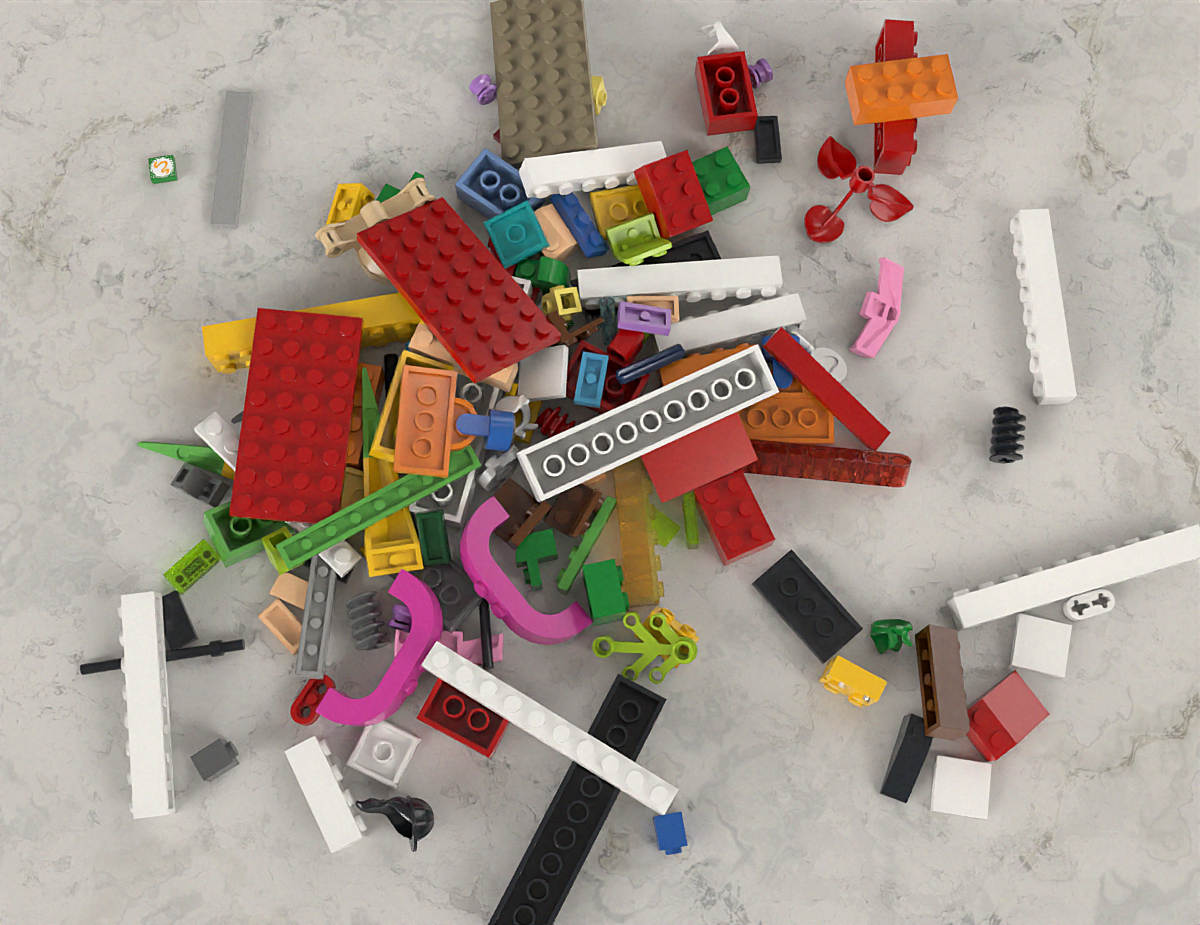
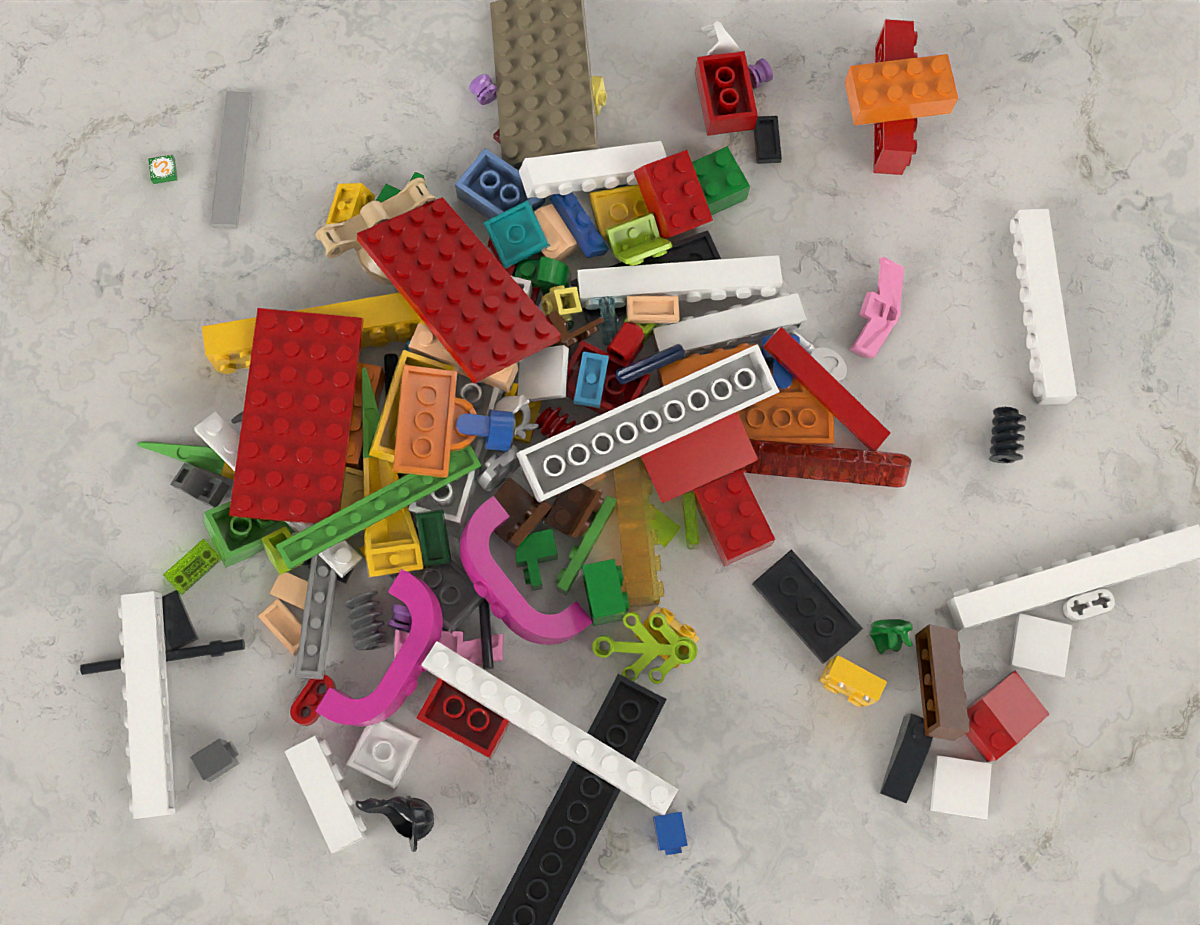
(644, 318): medium lavender plate -> none
(838, 161): red plant -> none

